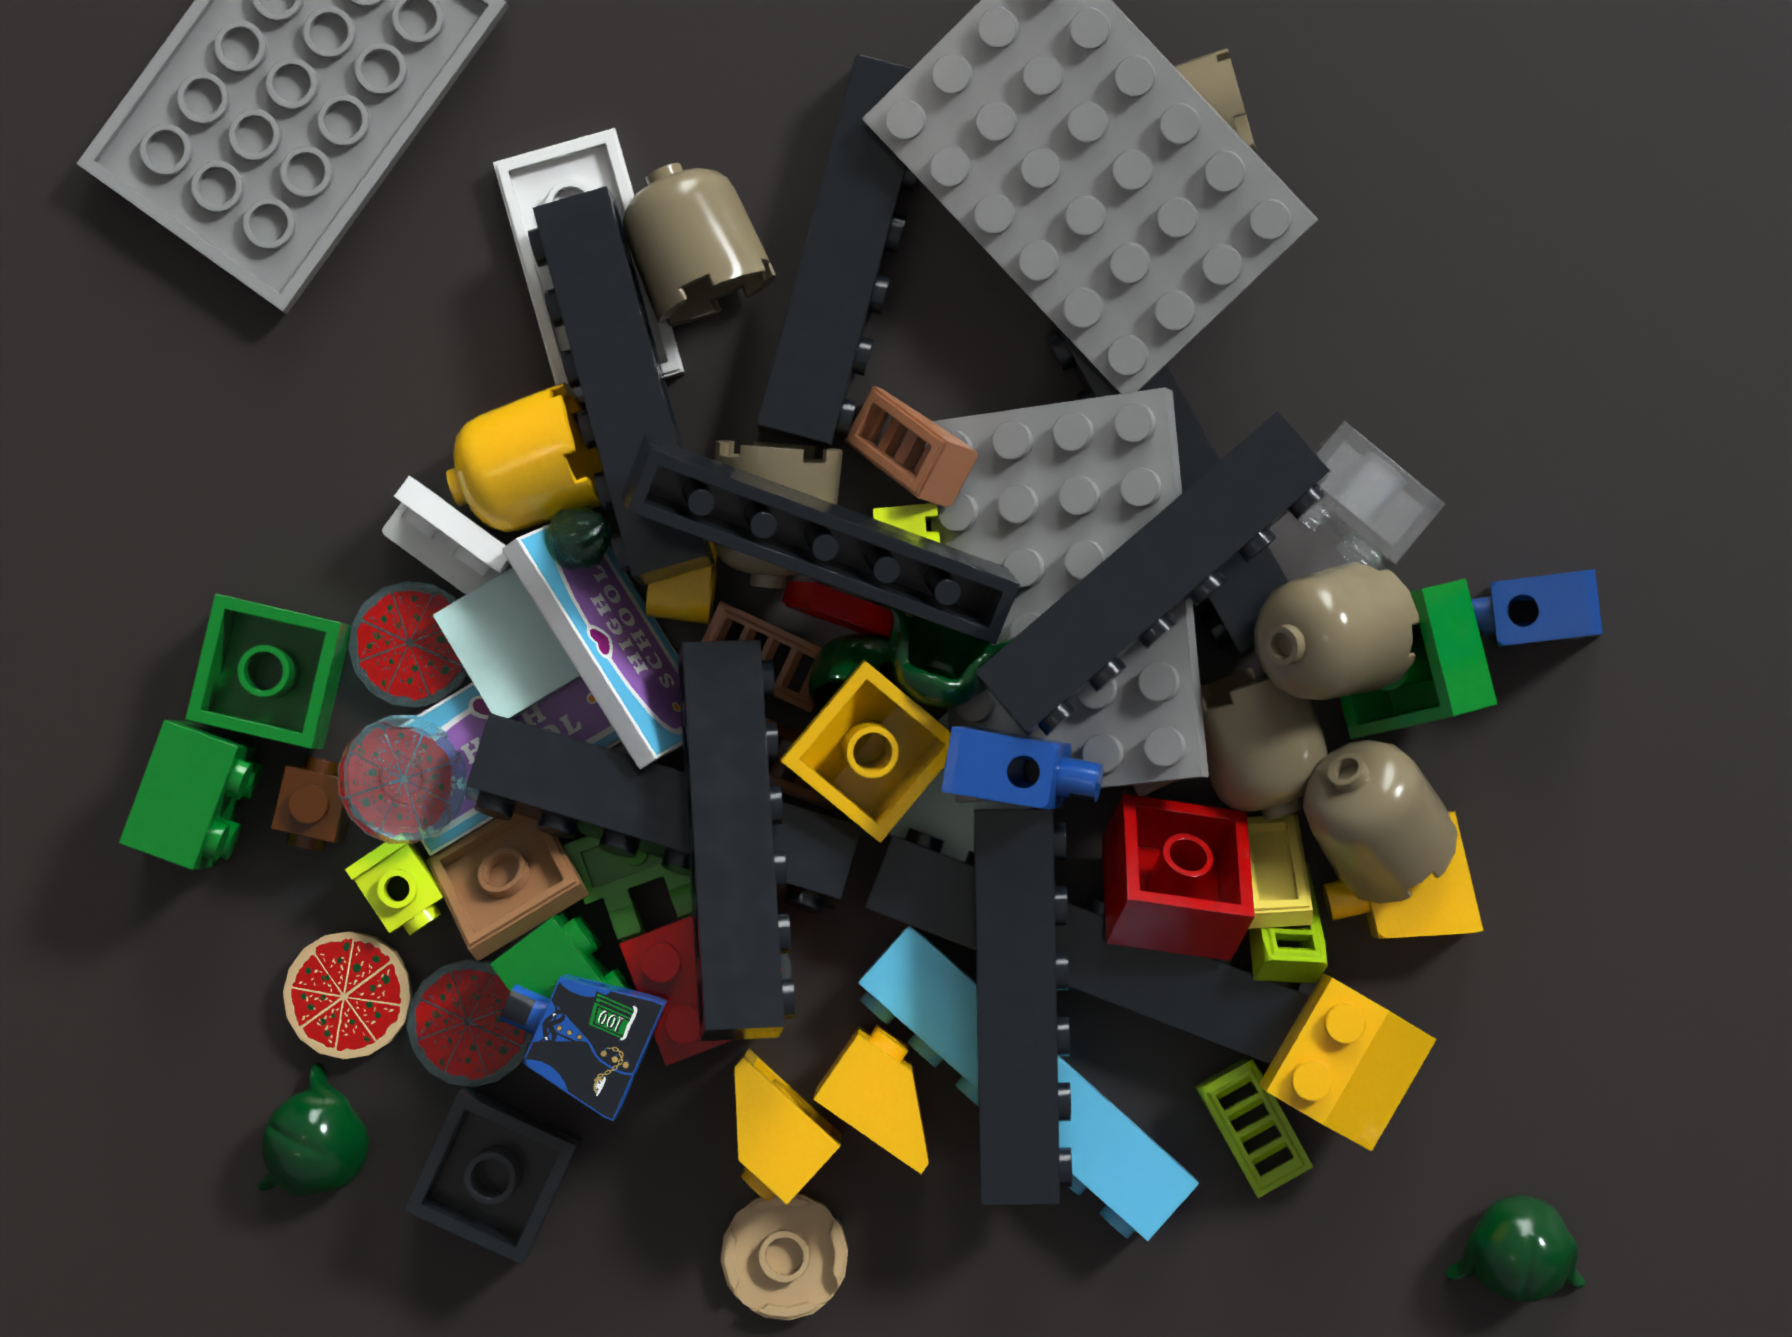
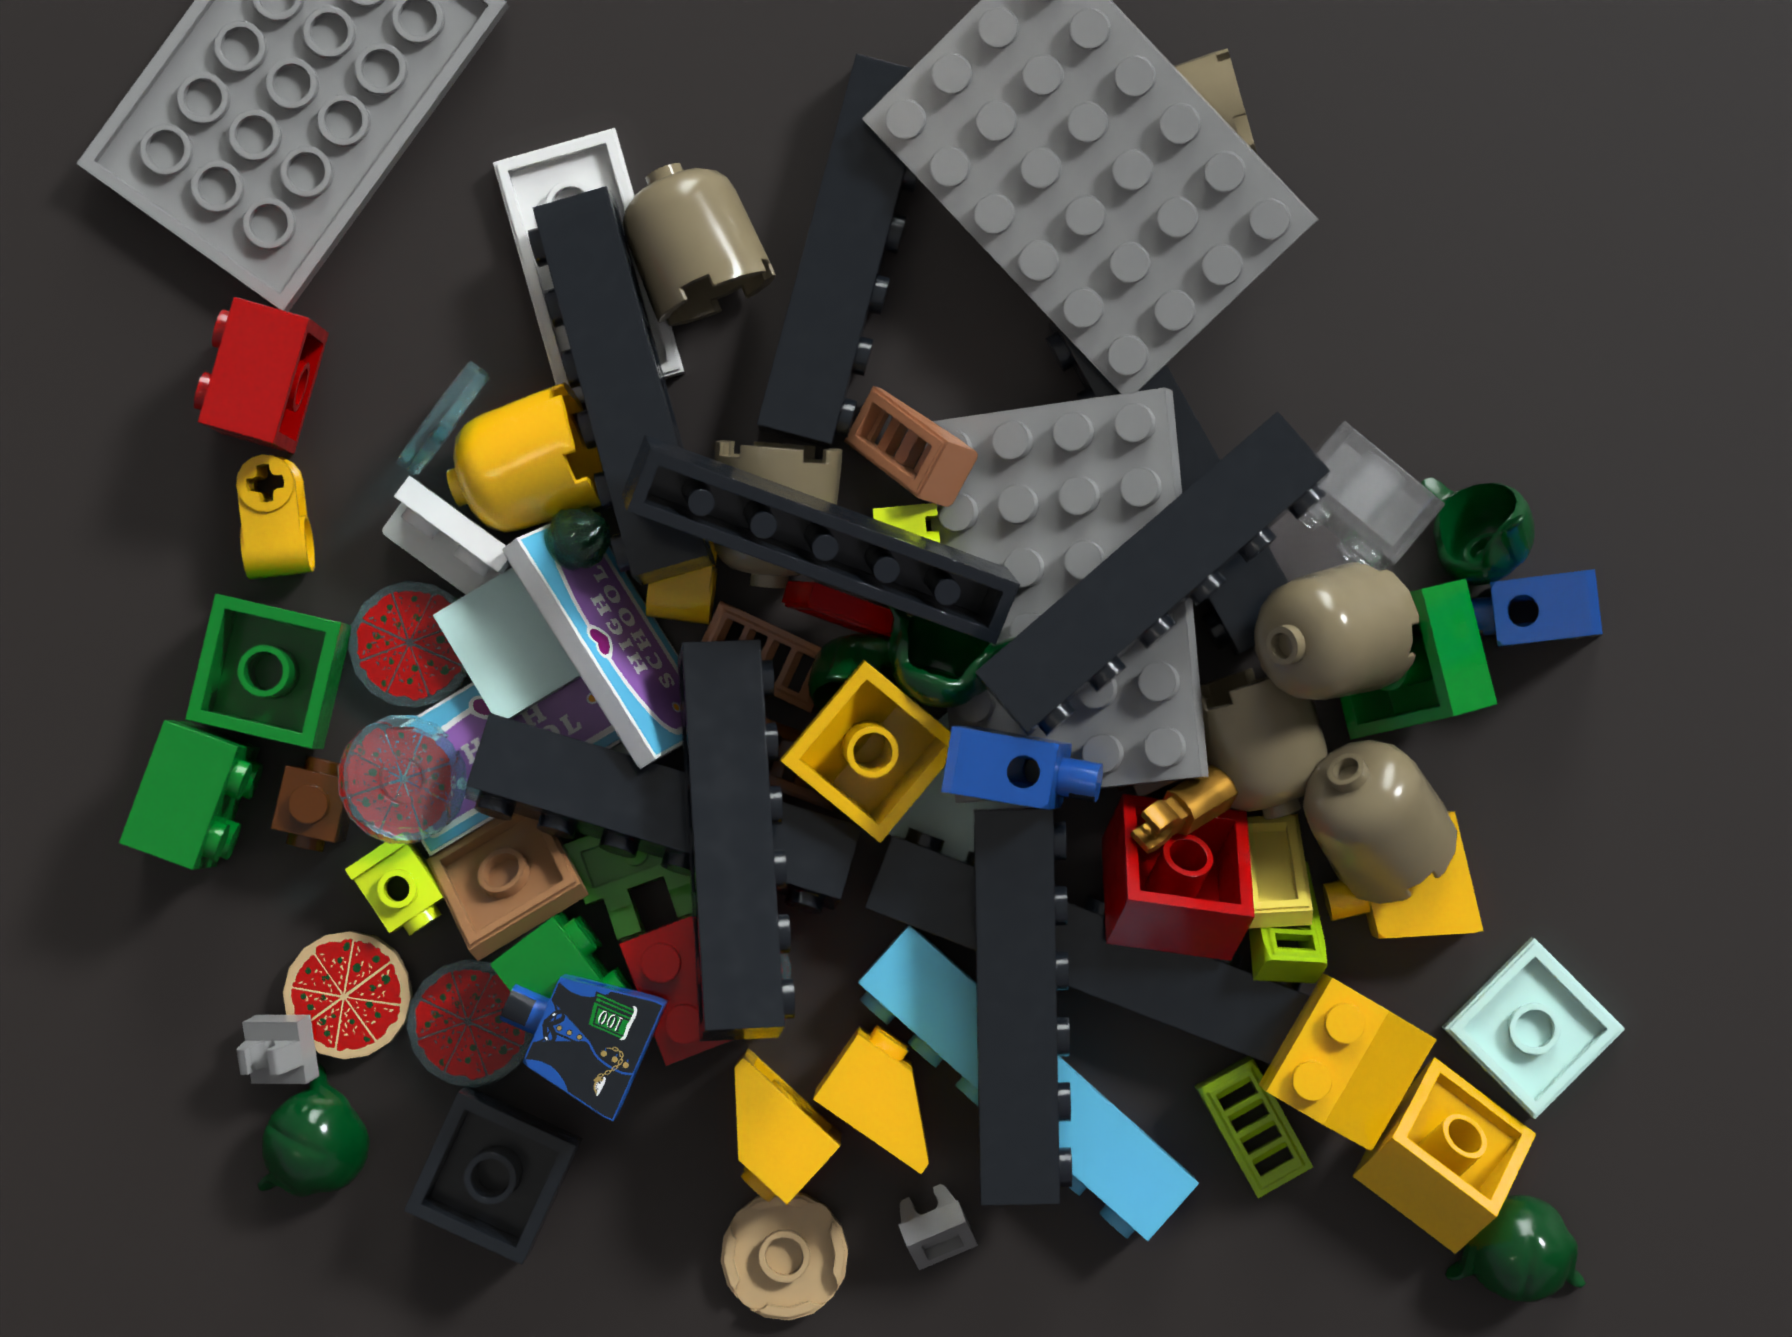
(261, 374): none -> red brick
(274, 533): none -> yellow piece
(278, 1050): none -> light grey tile
(443, 418): none -> clear light blue tile
(938, 1232): none -> light grey tile
(1185, 809): none -> pearl gold bar
(1446, 1157): none -> yellow slope
(1481, 531): none -> dark green hair
(1533, 1028): none -> light aqua tile

